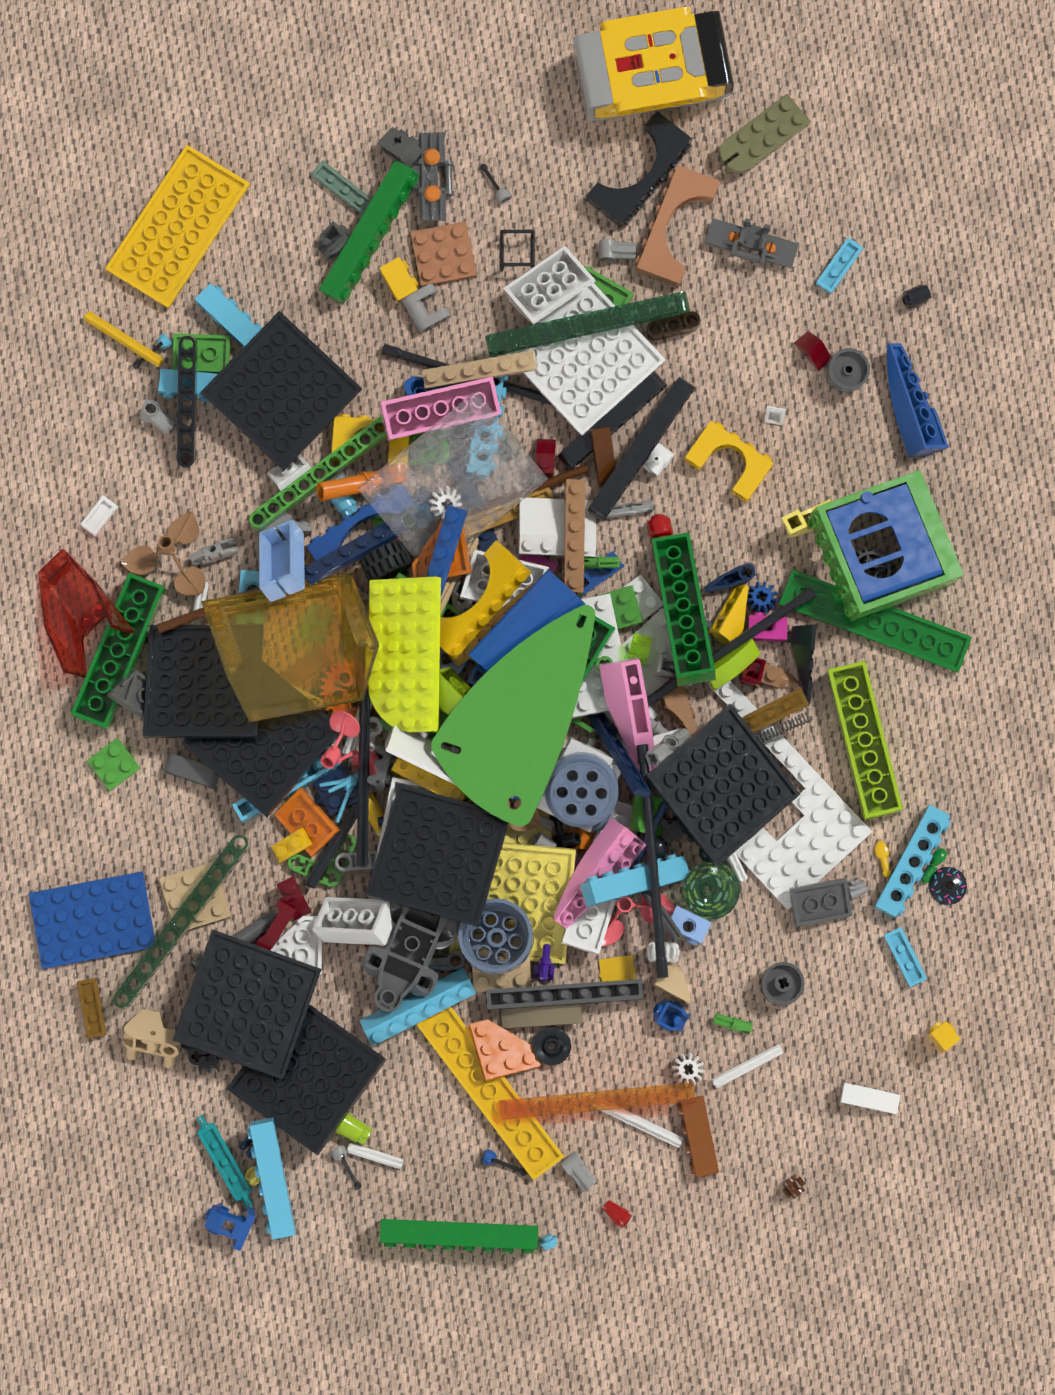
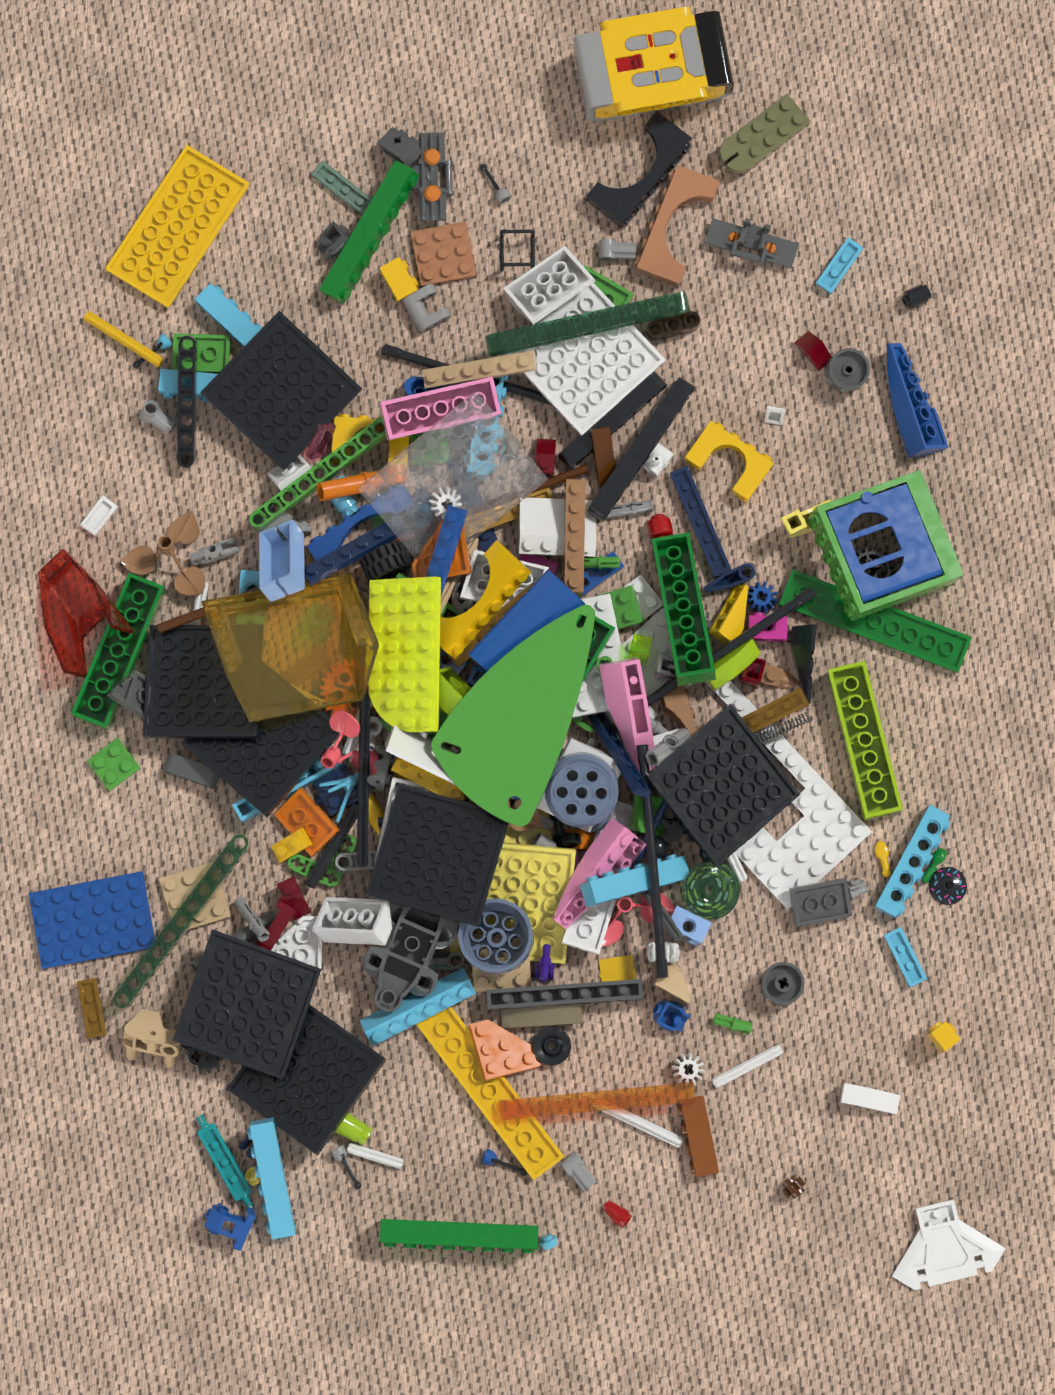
(254, 923): none -> light grey pin
(321, 440): none -> clear pink tile
(700, 521): none -> dark blue plate
(945, 1248): none -> white plate

